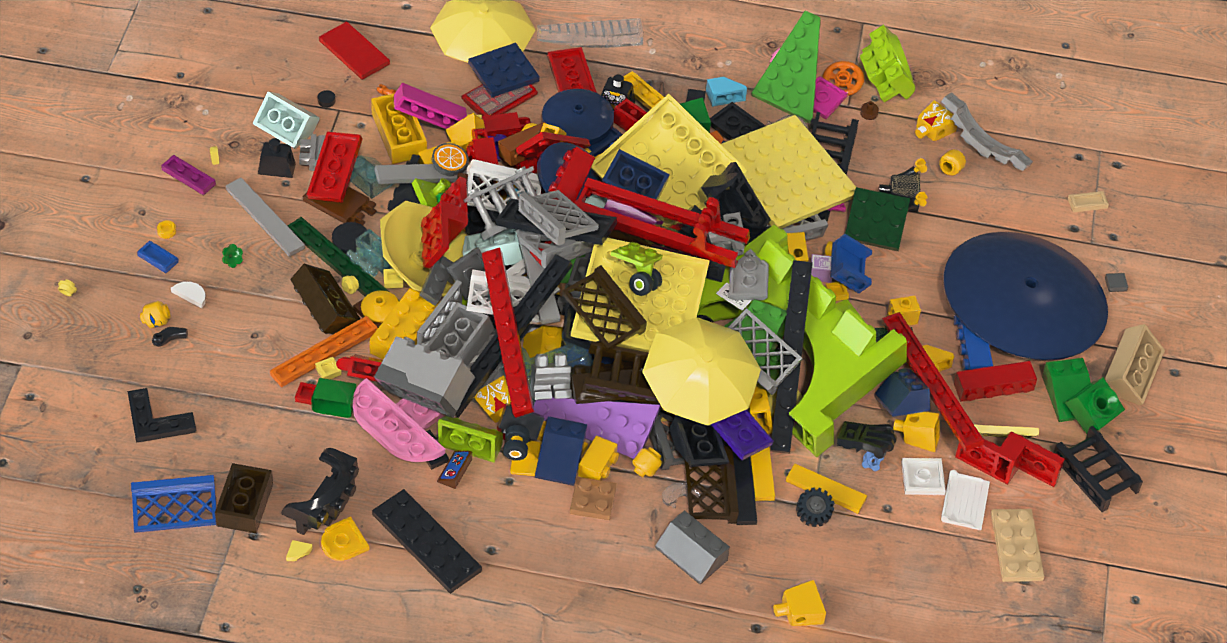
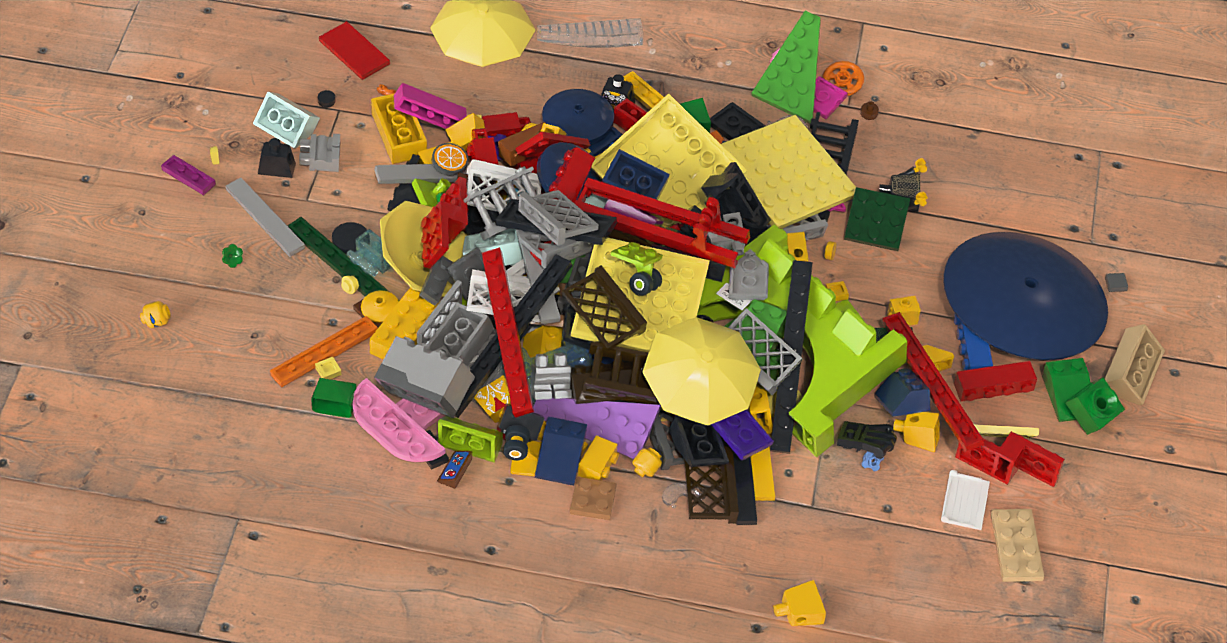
(67, 287): light yellow plate -> none
(150, 429): black plate -> none
(157, 256): blue tile -> none
(166, 229): yellow tile -> none
(168, 334): black arm -> none
(168, 488): blue fence -> none
(191, 292): white tile -> none
(244, 498): dark brown brick -> none
(298, 550): light yellow tile -> none
(305, 393): red tile -> none
(324, 299): dark brown slope -> none
(330, 496): black piece -> none
(334, 166): red plate -> none
(343, 540): yellow tile -> none
(349, 210): reddish brown tile -> none
(359, 366): red brick -> none
(364, 176): clear light blue slope -> none
(392, 279): light yellow plate -> none
(427, 541): black plate -> none
(483, 104): clear piece -> none
(503, 70): dark blue plate -> none
(570, 69): red plate -> none
(693, 547): slope -> none
(695, 94): black tile -> none
(724, 91): medium azure slope -> none
(815, 507): black wheel -> none
(821, 267): lavender brick -> none
(841, 494): yellow tile -> none
(849, 263): blue panel -> none
(887, 65): lime piece -> none
(923, 476): white tile -> none
(935, 122): yellow torso -> none
(952, 162): yellow head -> none
(979, 139): light grey piece -> none
(1088, 201): tan tile -> none
(1090, 484): black fence -> none

